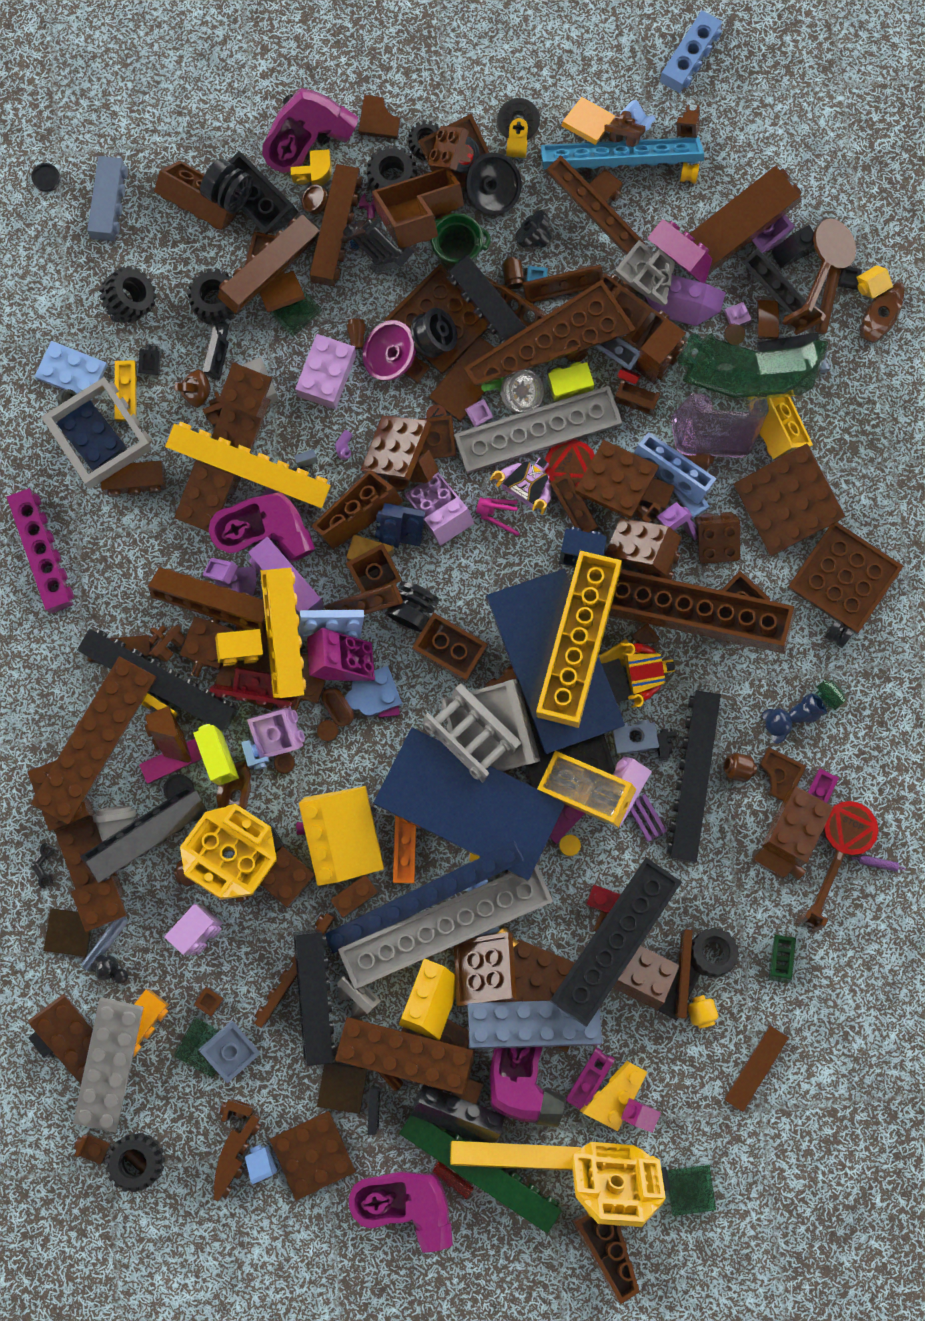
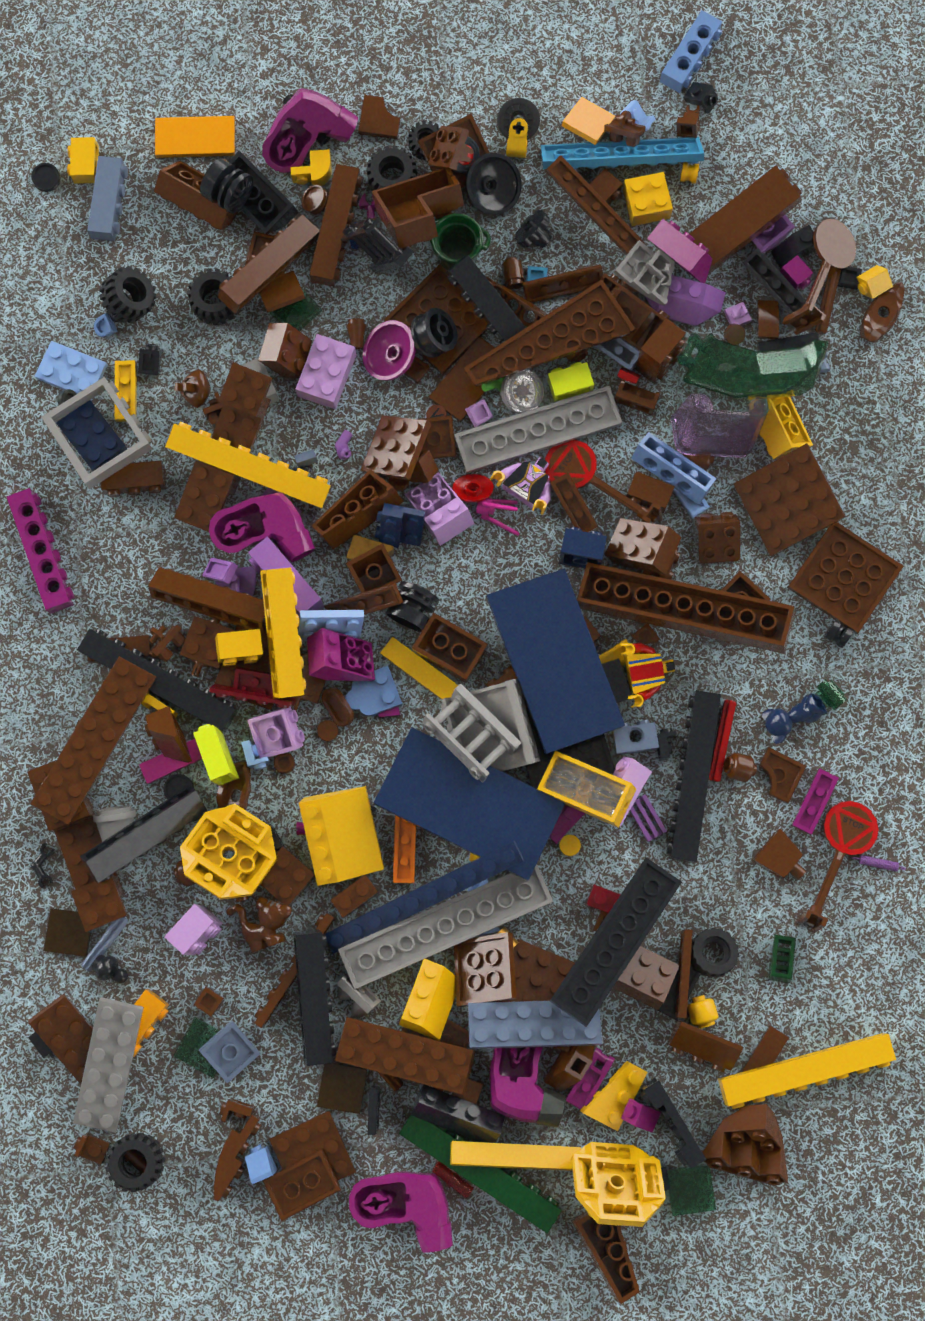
(83, 159): none -> yellow brick
(104, 326): none -> medium blue tile
(194, 136): none -> light orange tile
(216, 351): black hinge -> none
(271, 917): none -> reddish brown animal
(285, 350): none -> reddish brown brick
(302, 1184): none -> reddish brown tile
(418, 669): none -> yellow tile
(473, 487): none -> red dish
(570, 1067): none -> reddish brown slope
(579, 639): yellow brick -> none
(617, 479): reddish brown plate -> none
(647, 199): none -> yellow brick
(676, 516): medium lavender bracket -> none
(688, 1149): none -> black piece
(701, 95): none -> black bracket
(704, 1046): none -> reddish brown slope
(722, 740): none -> red axle
(749, 1146): none -> reddish brown brick
(797, 273): none -> magenta brick
(797, 826): reddish brown brick -> none
(807, 1069): none -> yellow brick

